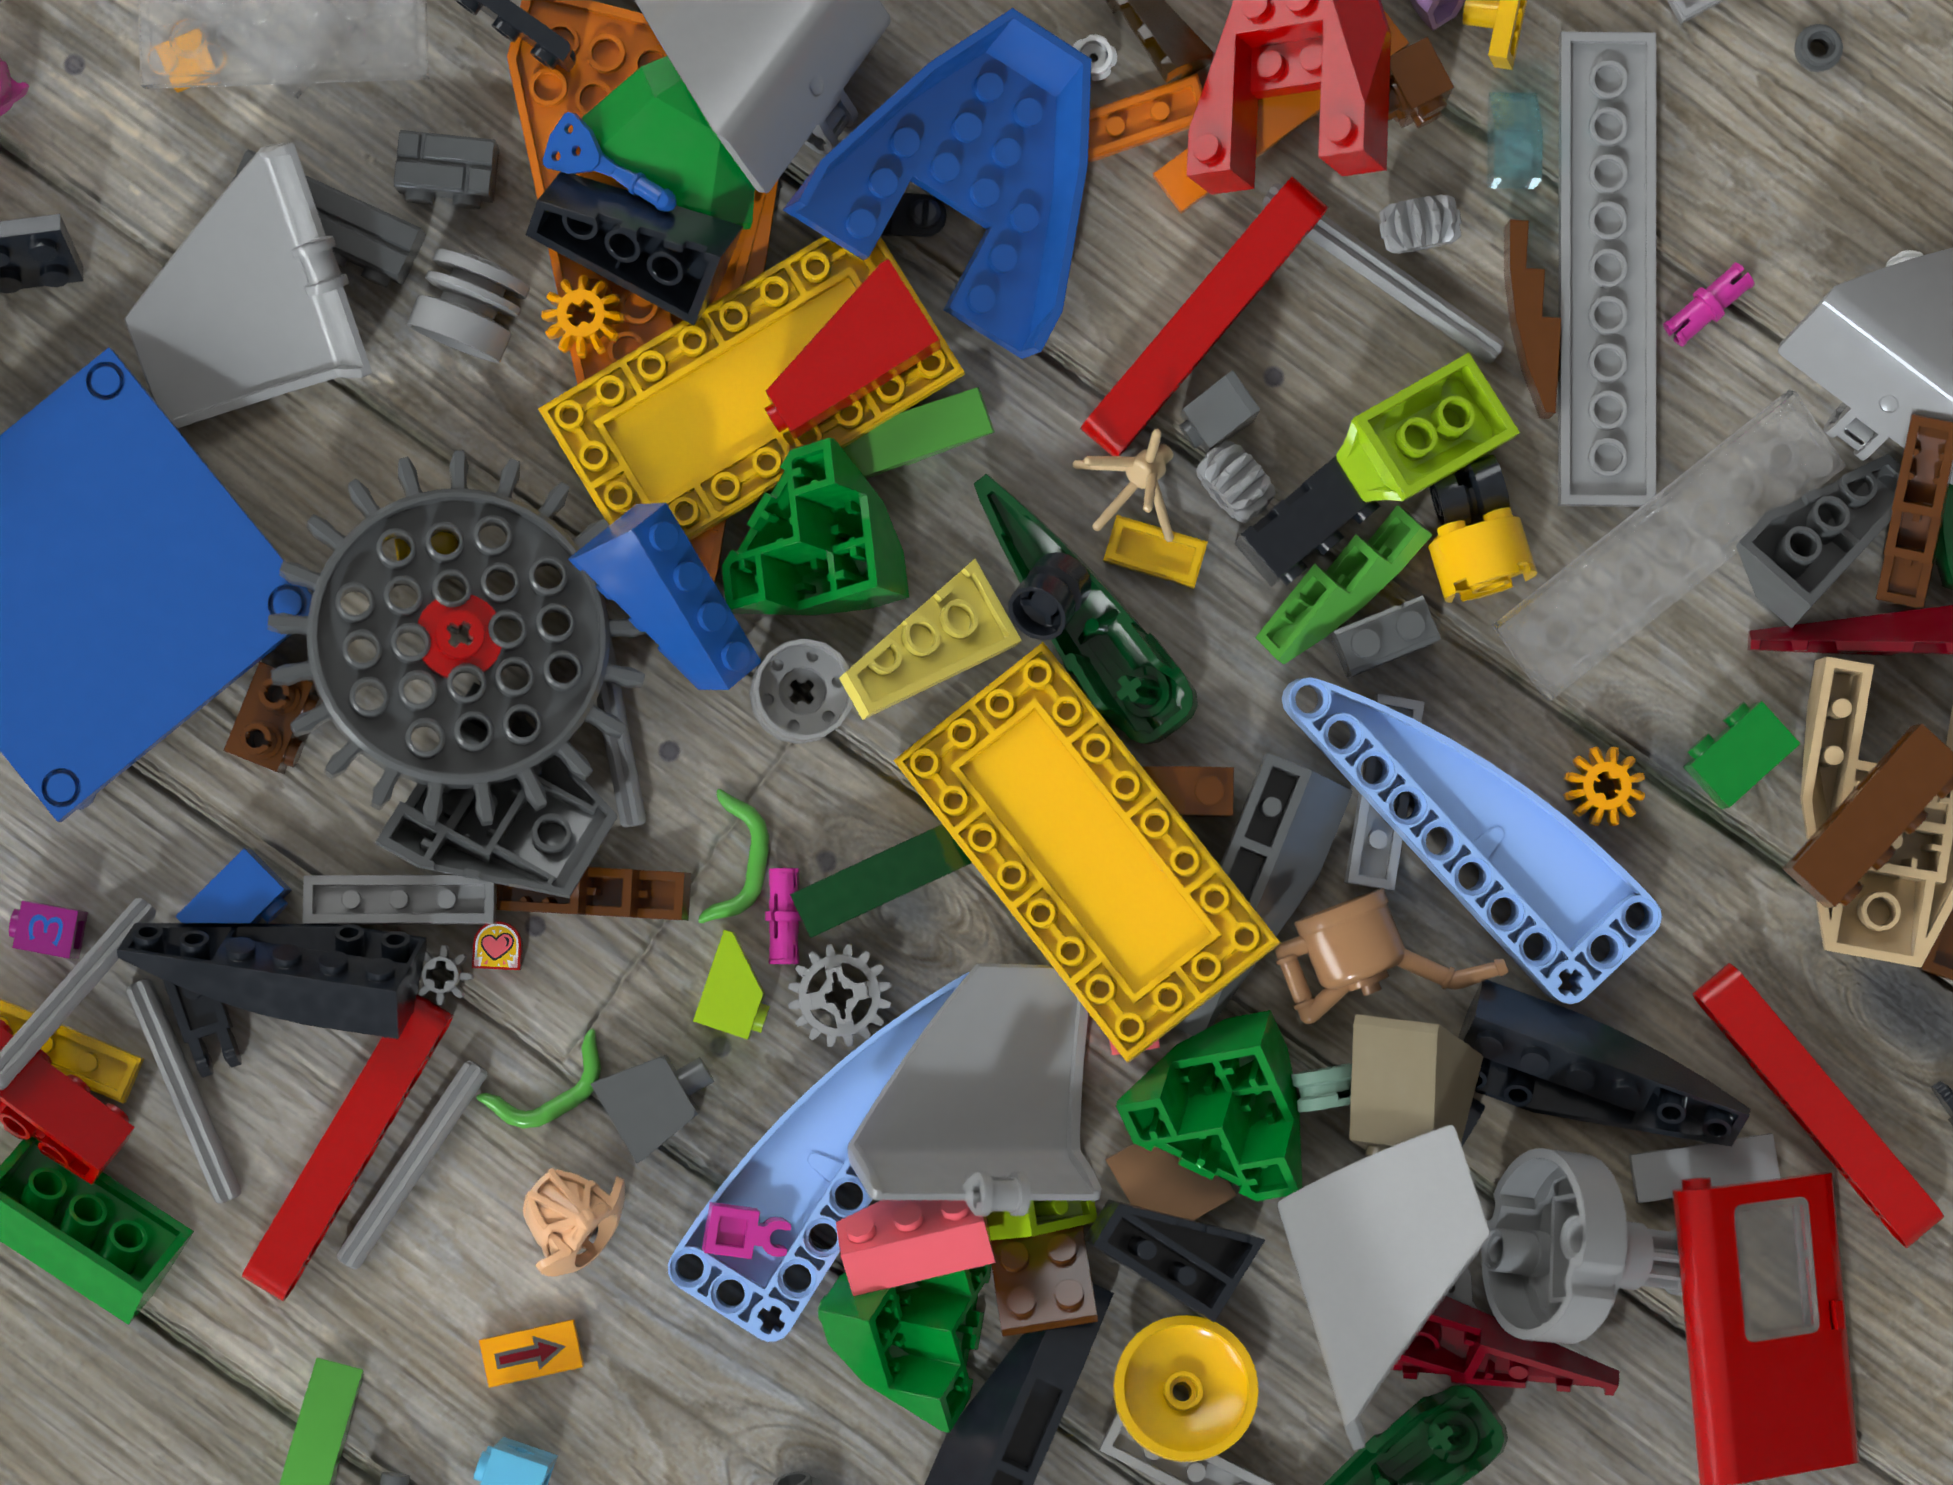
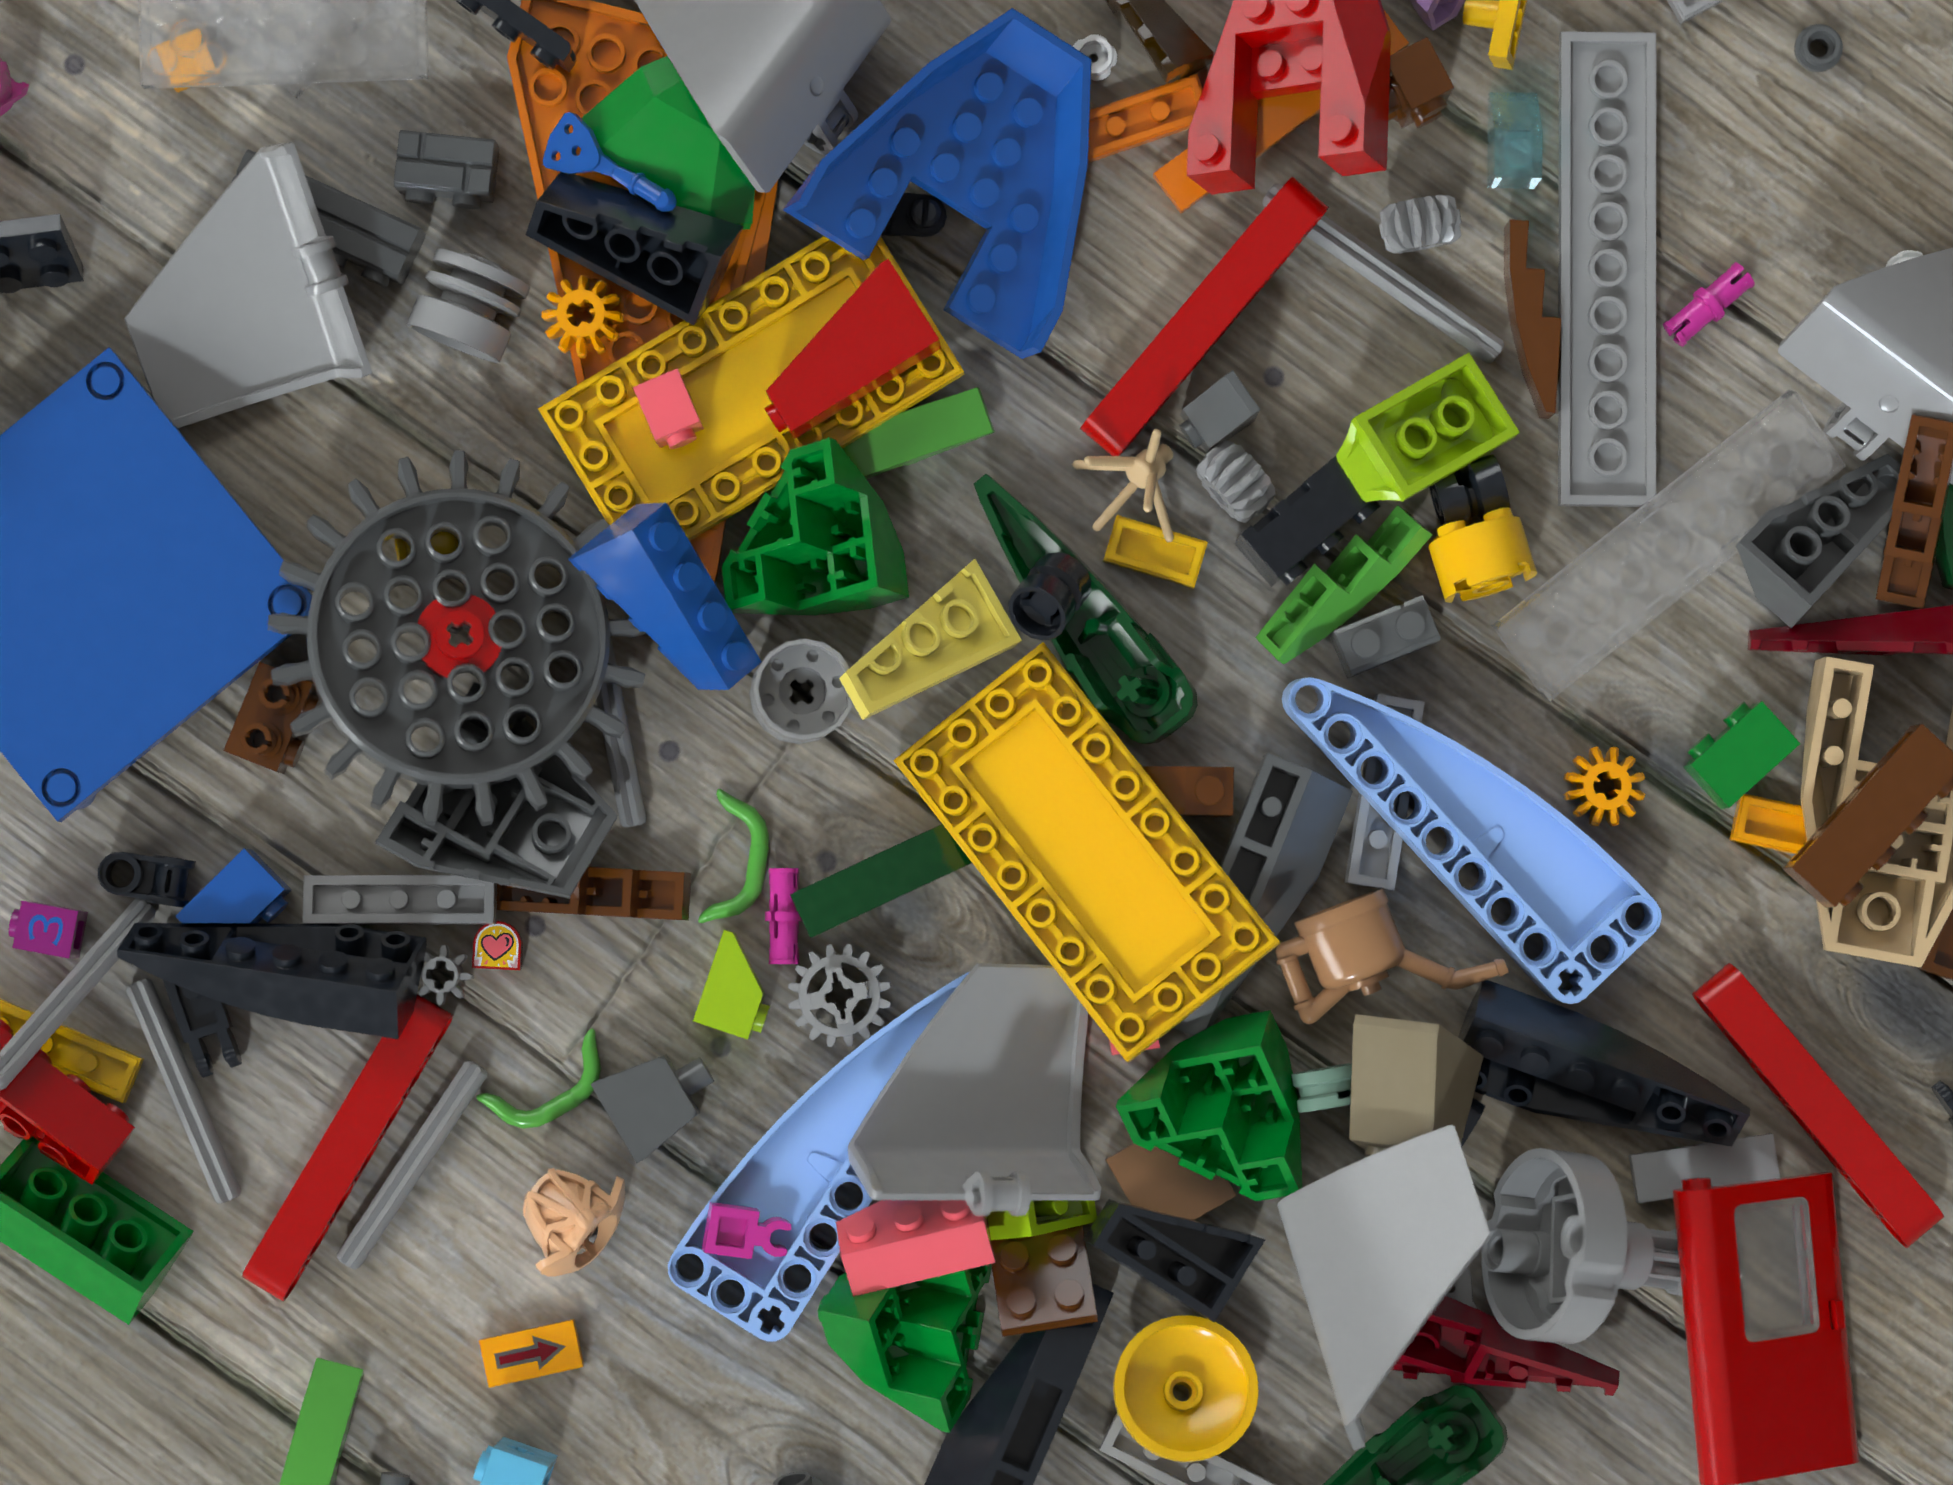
(150, 878): none -> black piece
(669, 410): none -> coral brick
(1768, 824): none -> light orange tile

